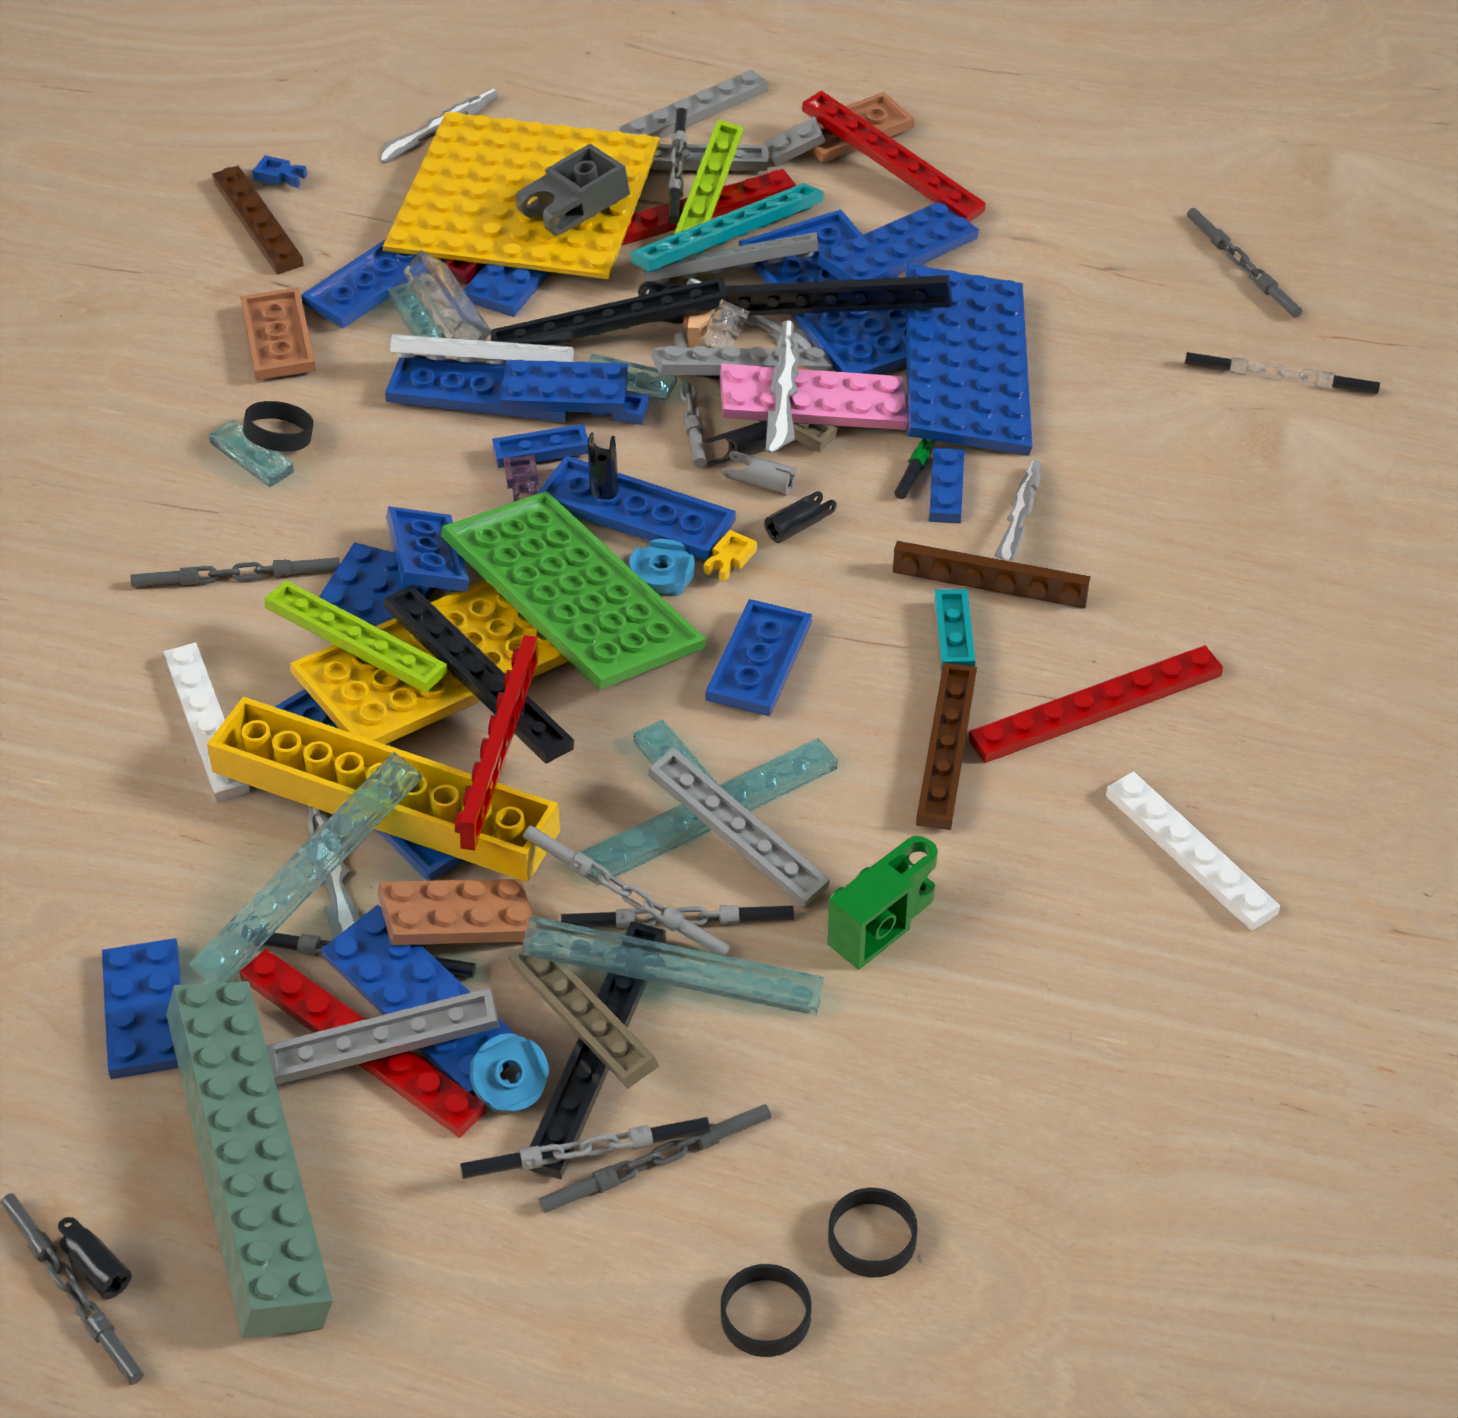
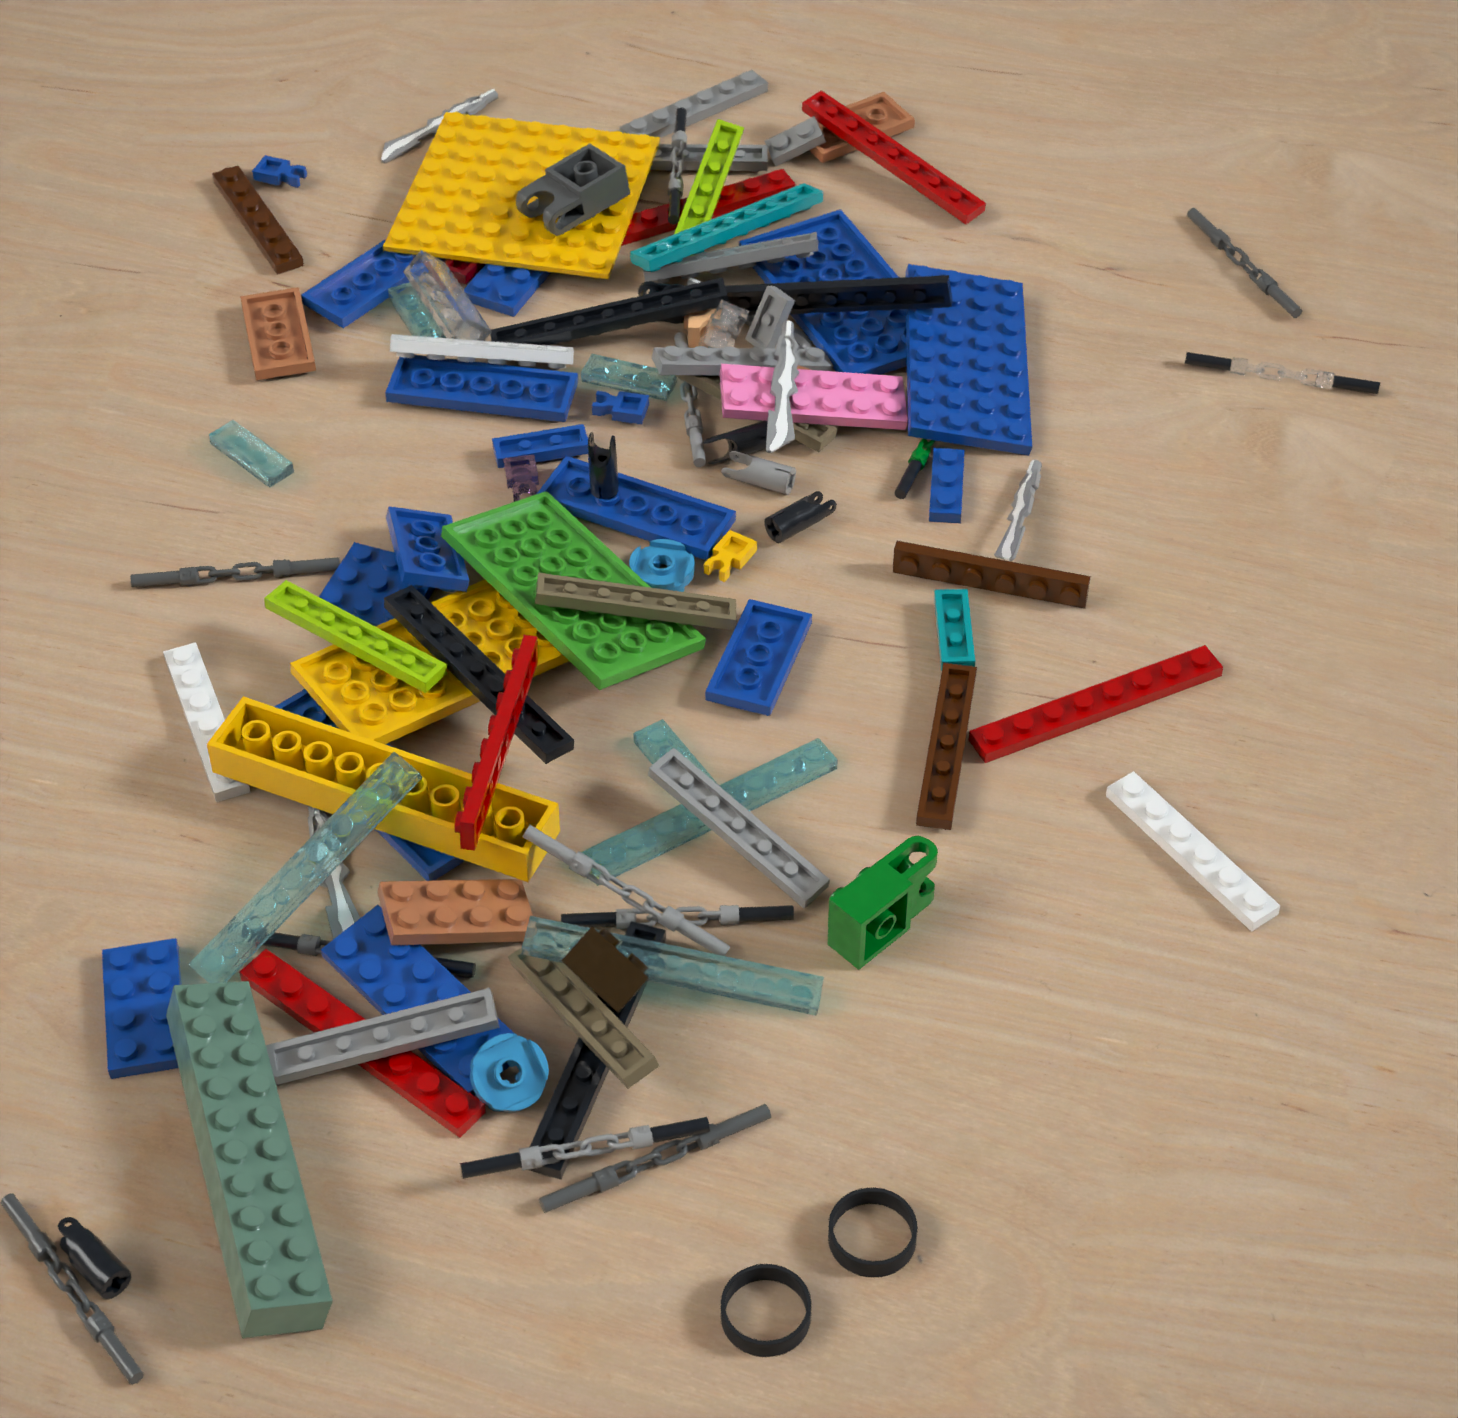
(278, 441): black tyre -> none
(564, 386): blue plate -> none
(606, 968): none -> dark brown brick
(635, 601): none -> dark tan plate
(769, 318): none -> light grey plate
(899, 243): blue plate -> none

